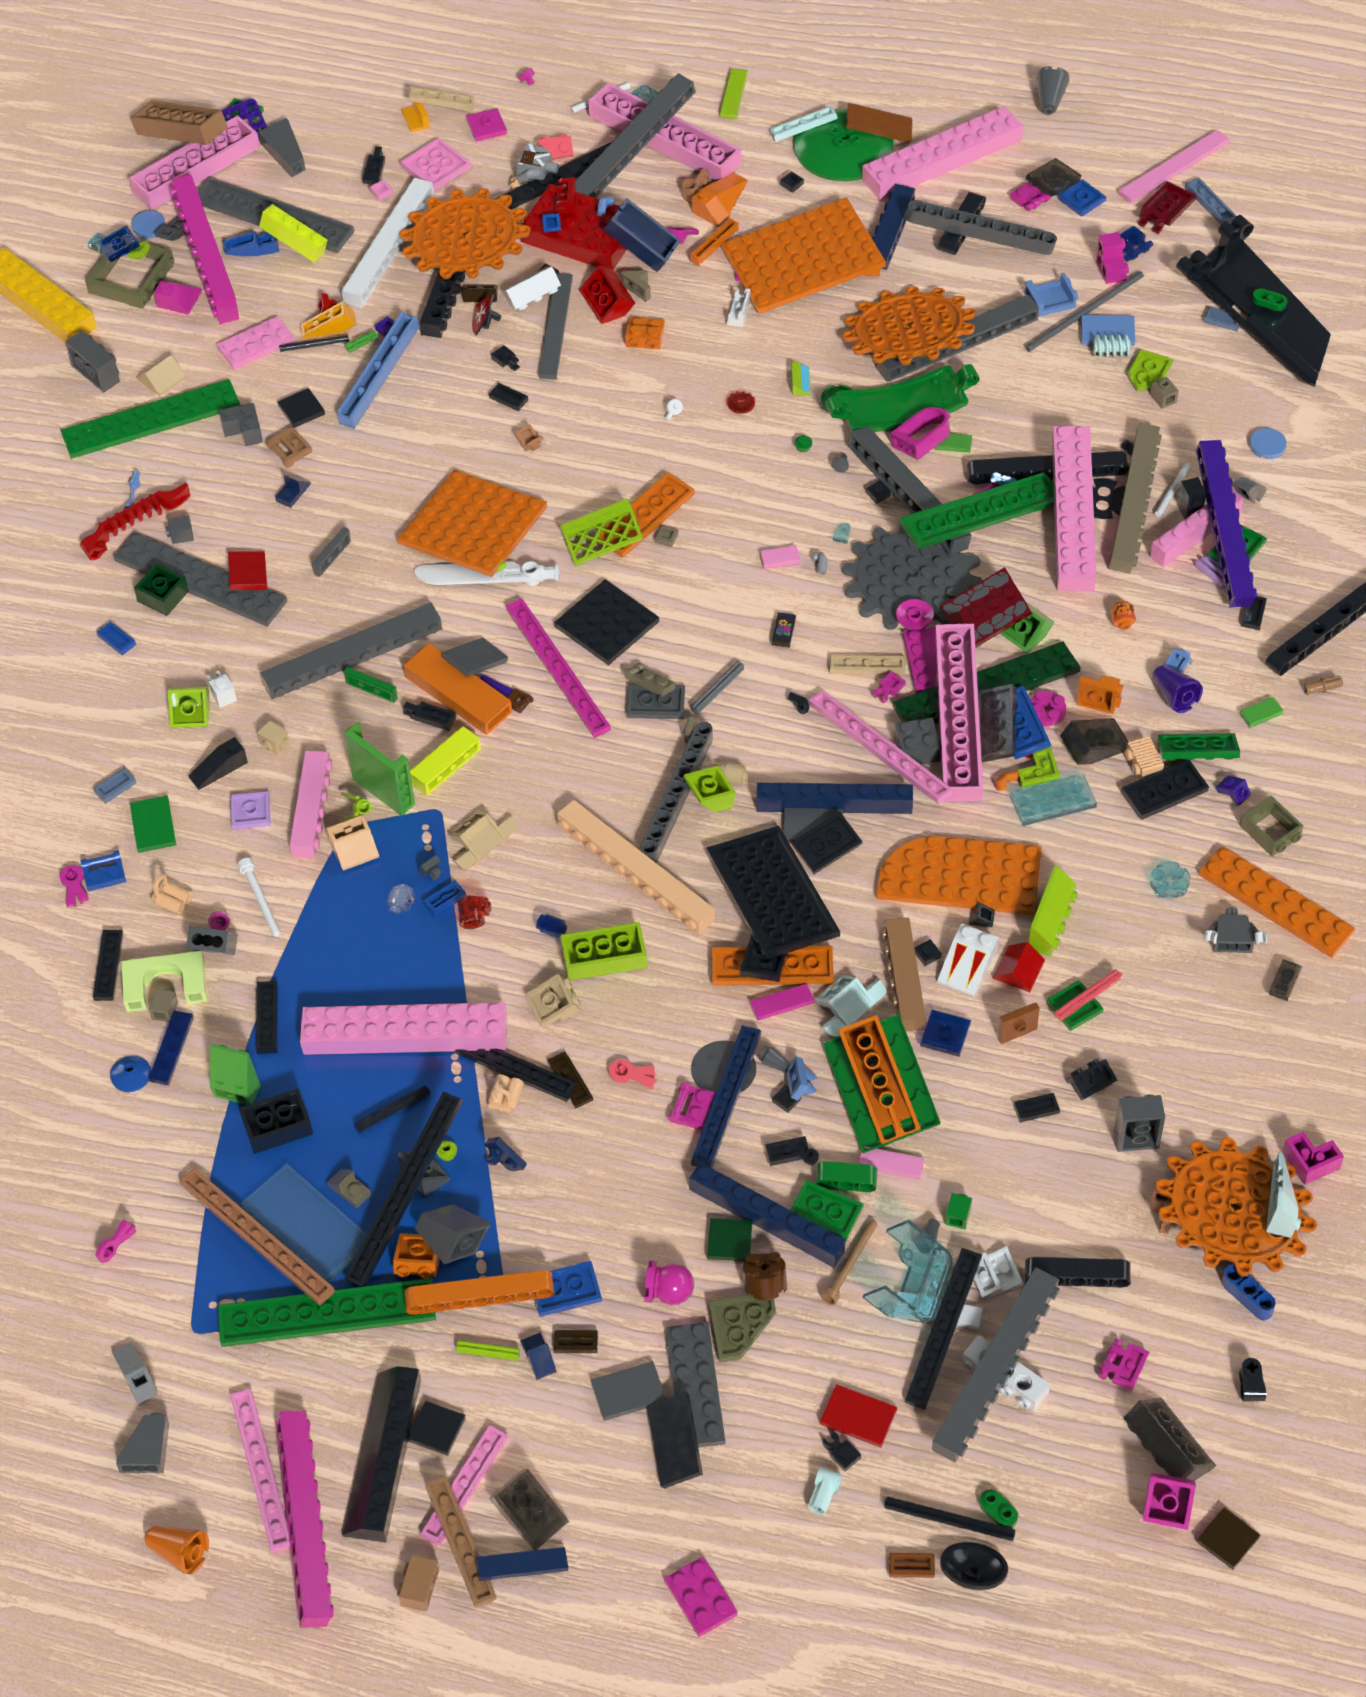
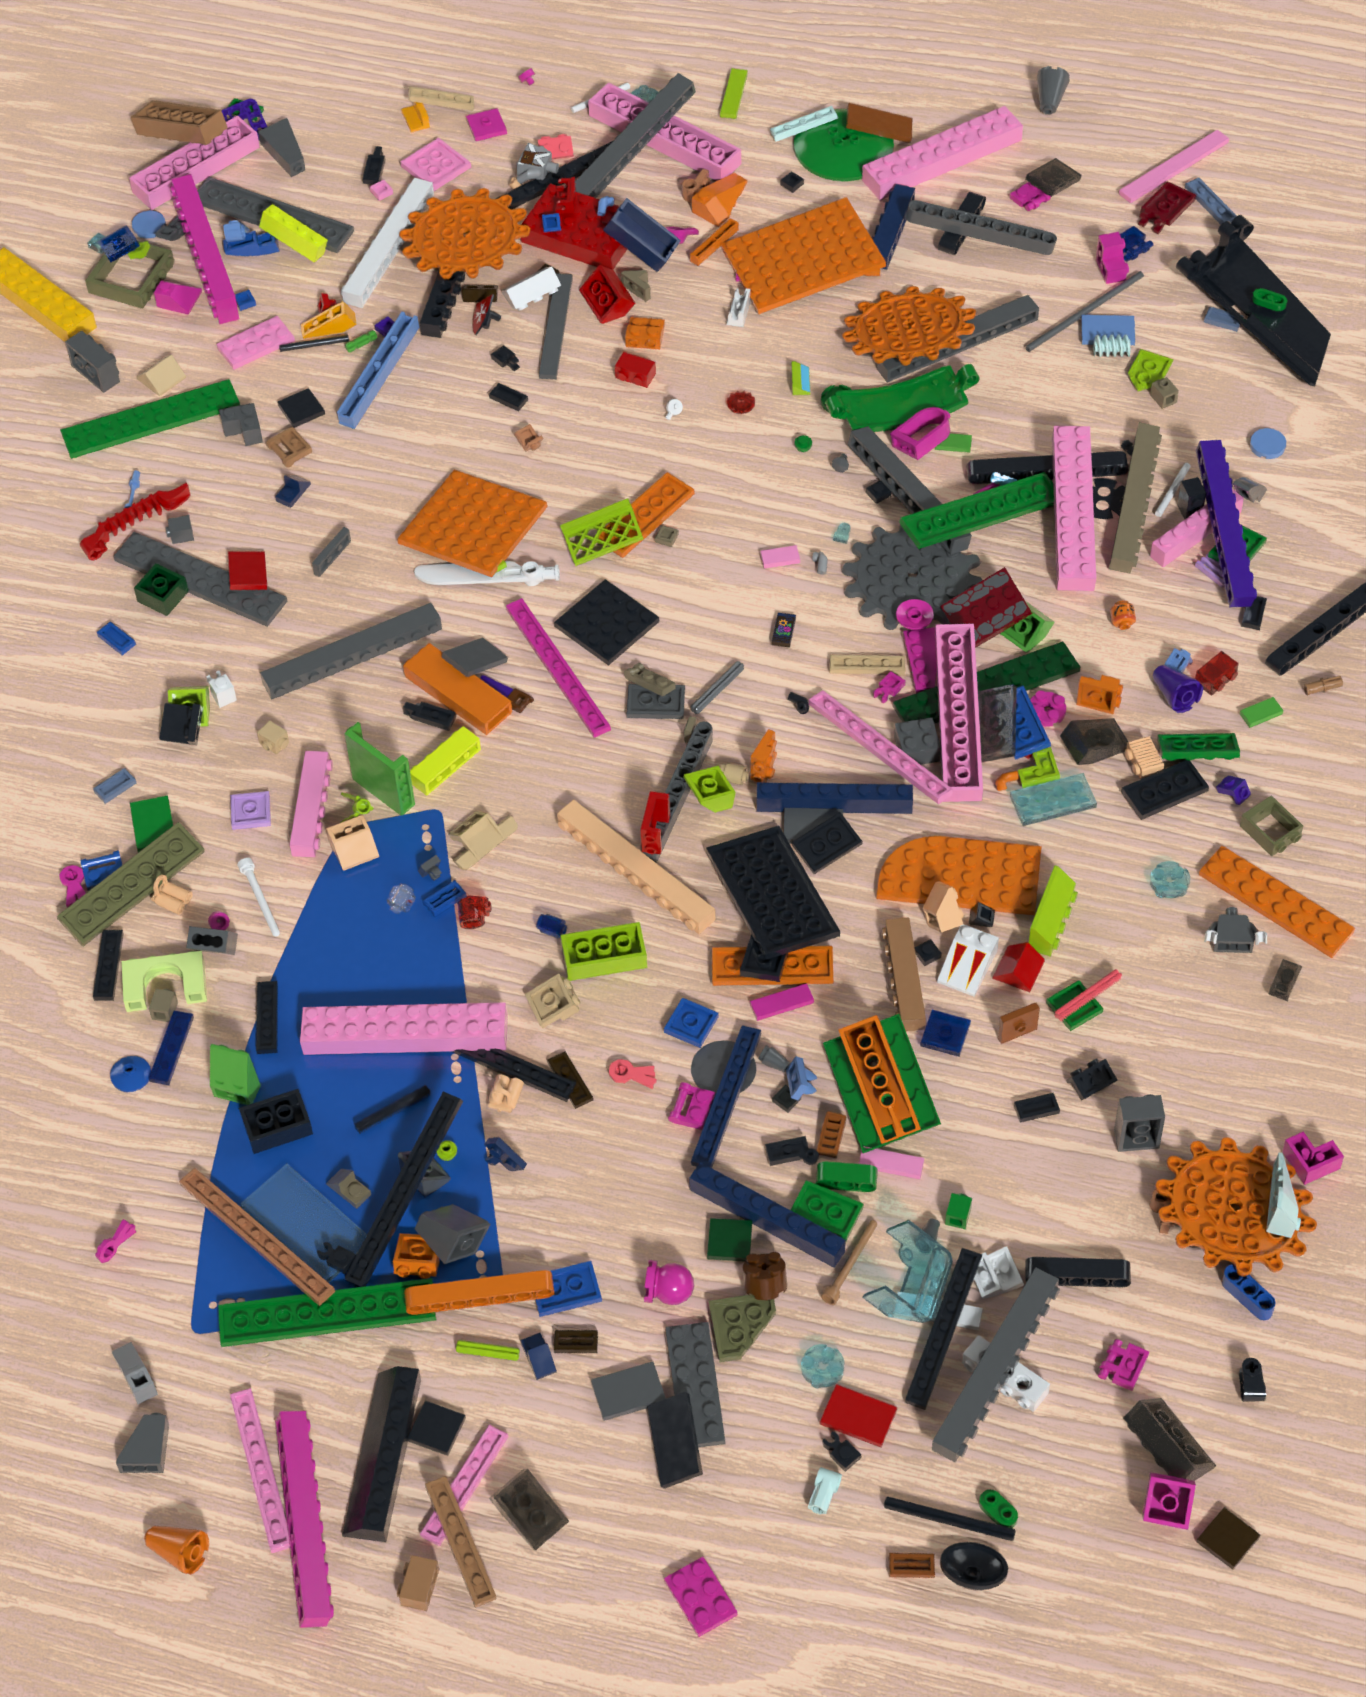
(130, 884): none -> olive plate
(181, 723): none -> black bracket
(219, 763): black slope -> none
(235, 231): none -> medium blue plate
(245, 300): none -> blue plate
(338, 1258): none -> black plate
(370, 685): green tile -> none
(521, 1564): dark blue tile -> none
(635, 369): none -> red brick
(656, 810): none -> red panel
(691, 1022): none -> blue plate
(763, 758): none -> orange plate
(818, 1377): none -> clear light blue plate
(835, 1122): none -> dark orange slope
(848, 1001): light aqua plate -> none
(942, 908): none -> light nougat slope
(1052, 296): medium blue panel -> none
(1082, 198): blue tile -> none
(1217, 673): none -> clear red brick

